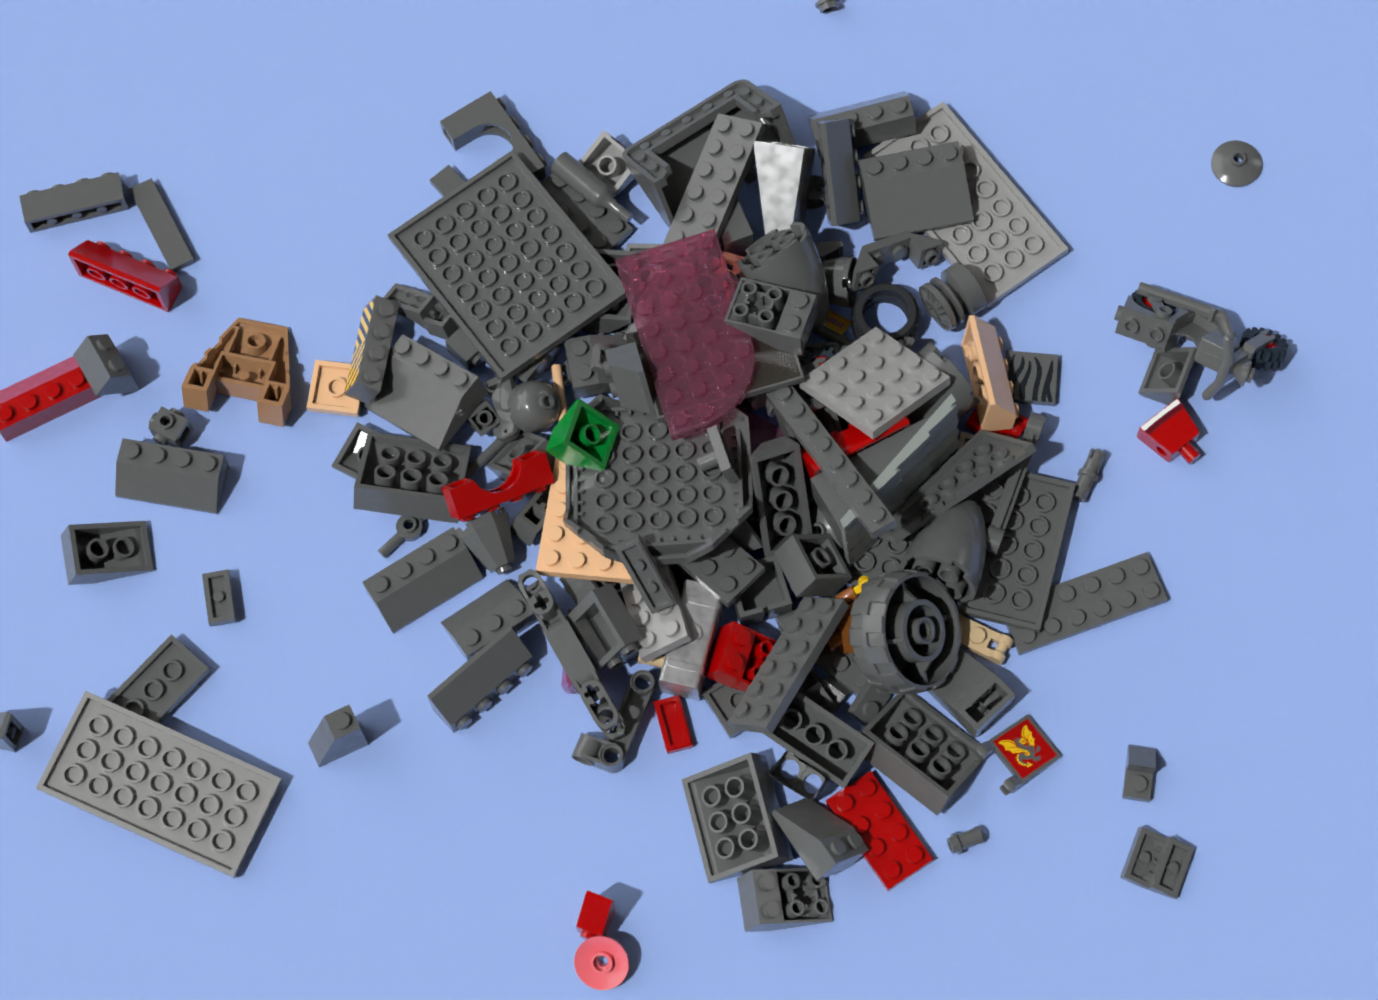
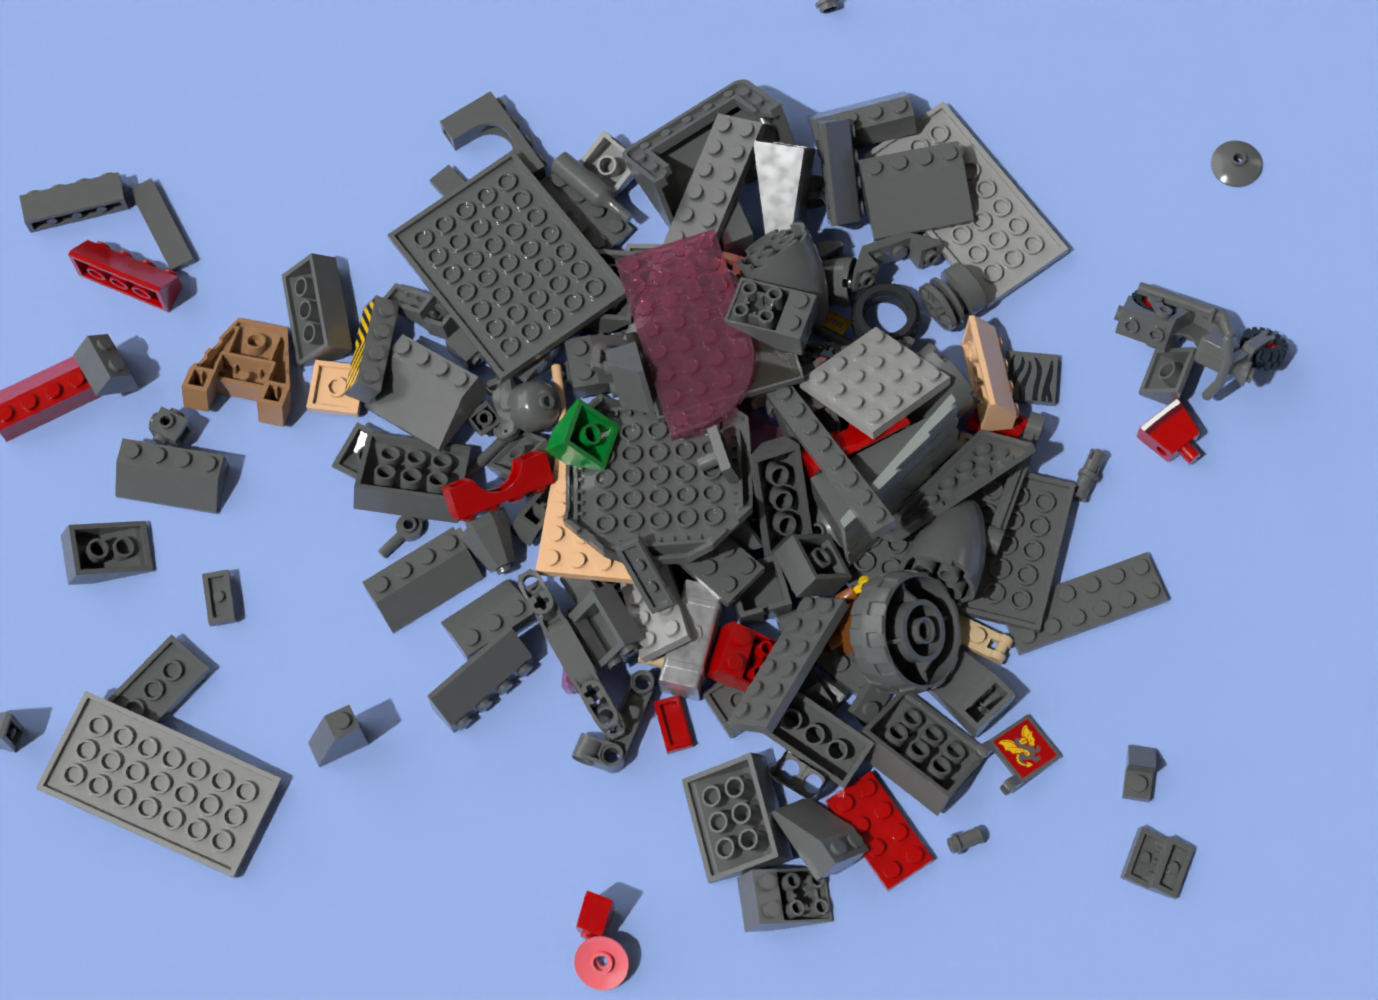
(316, 310): none -> dark grey slope

